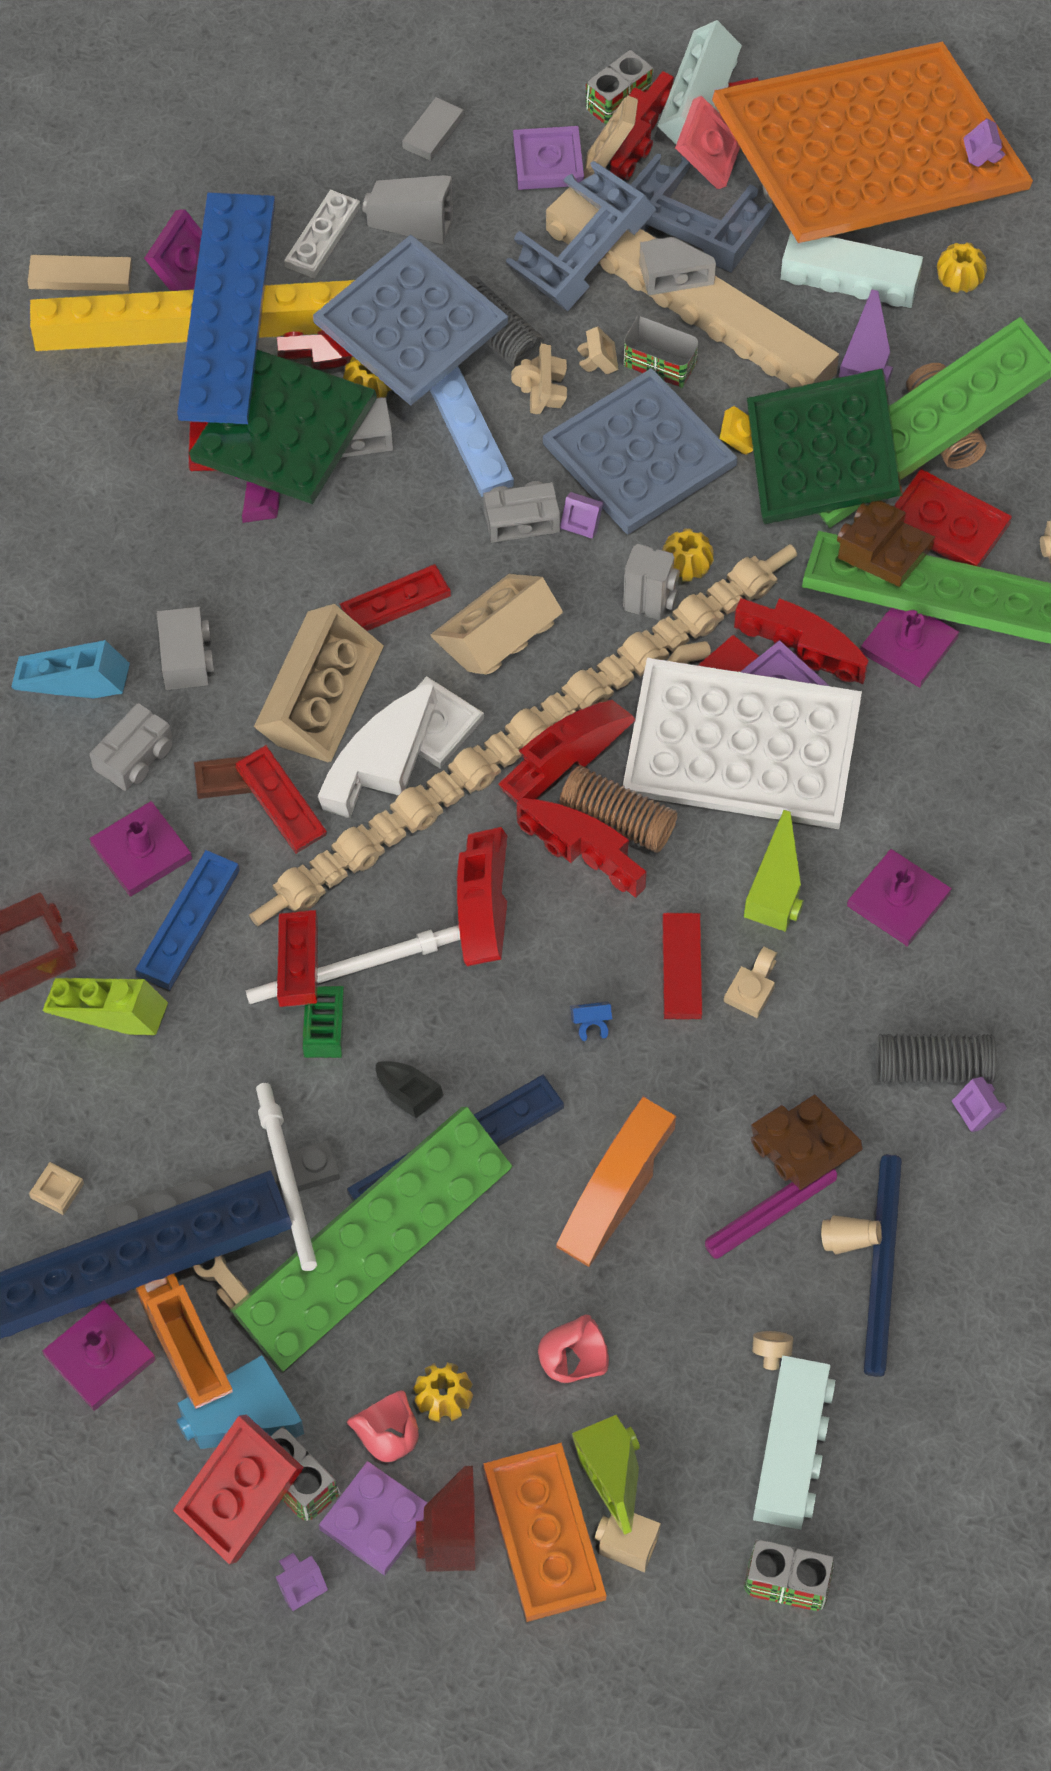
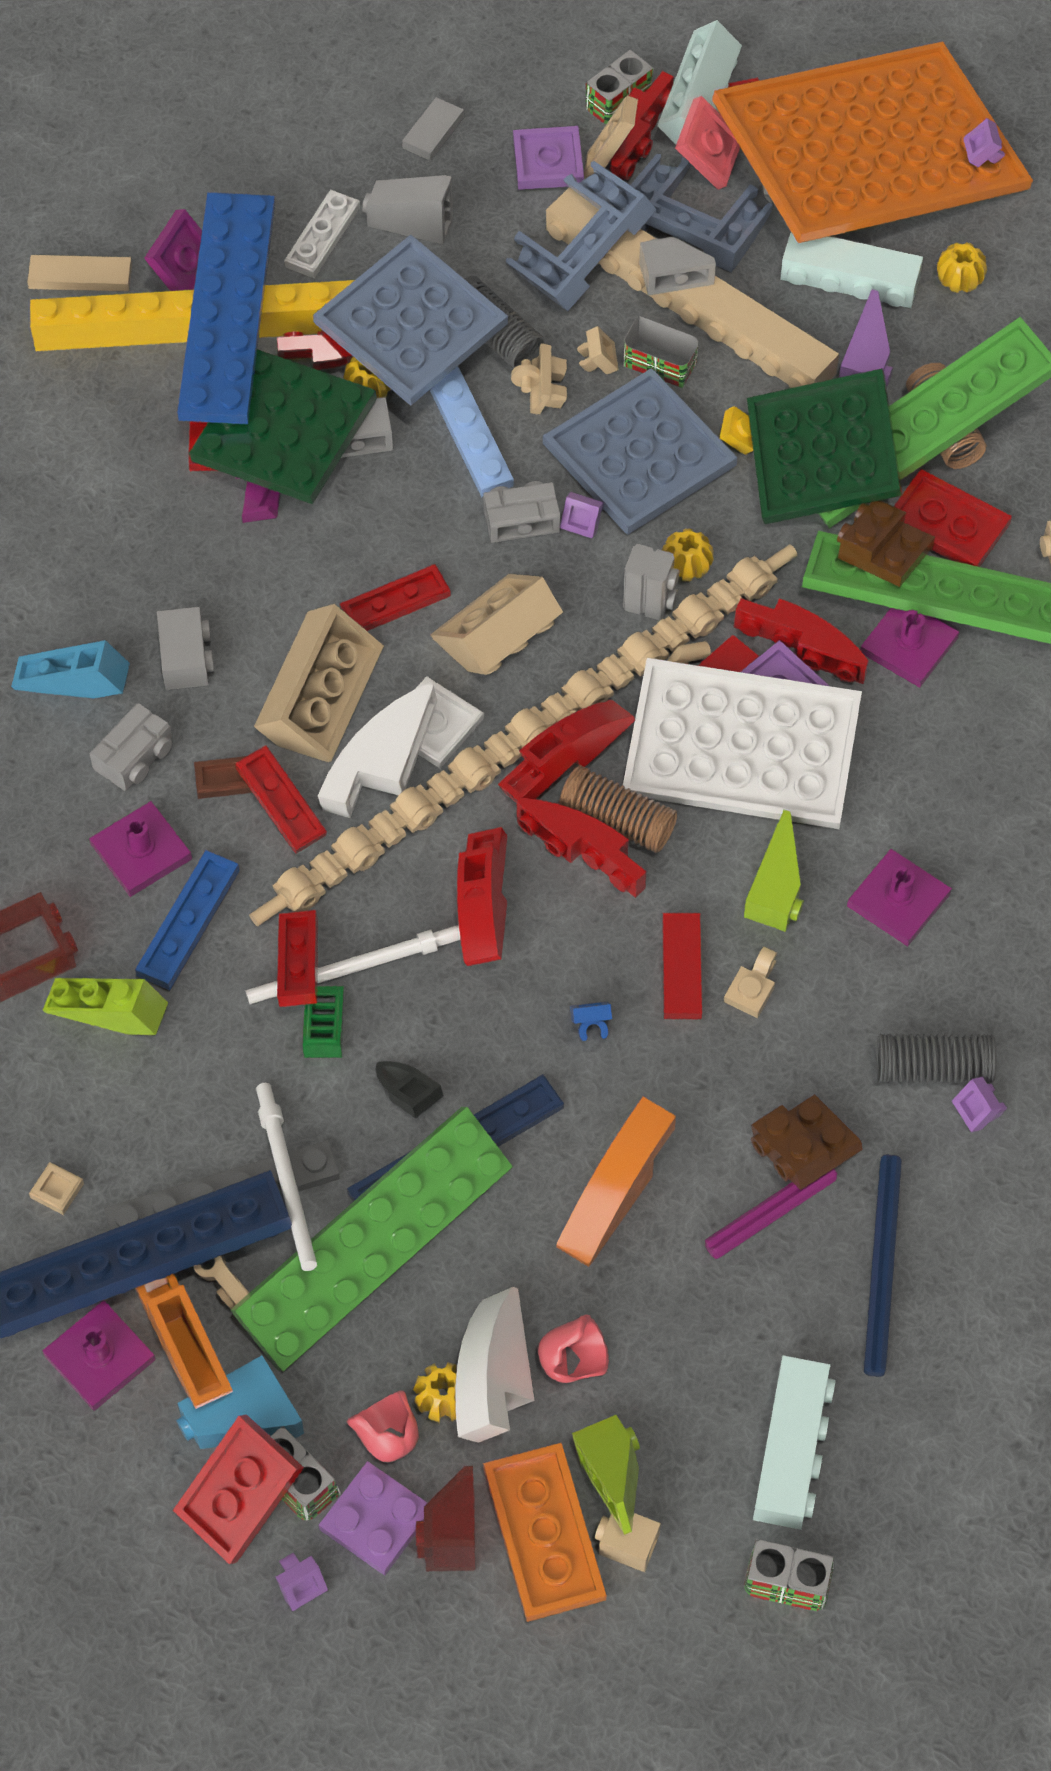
(492, 1368): none -> white slope
(772, 1346): tan tile -> none
(848, 1234): tan cone -> none

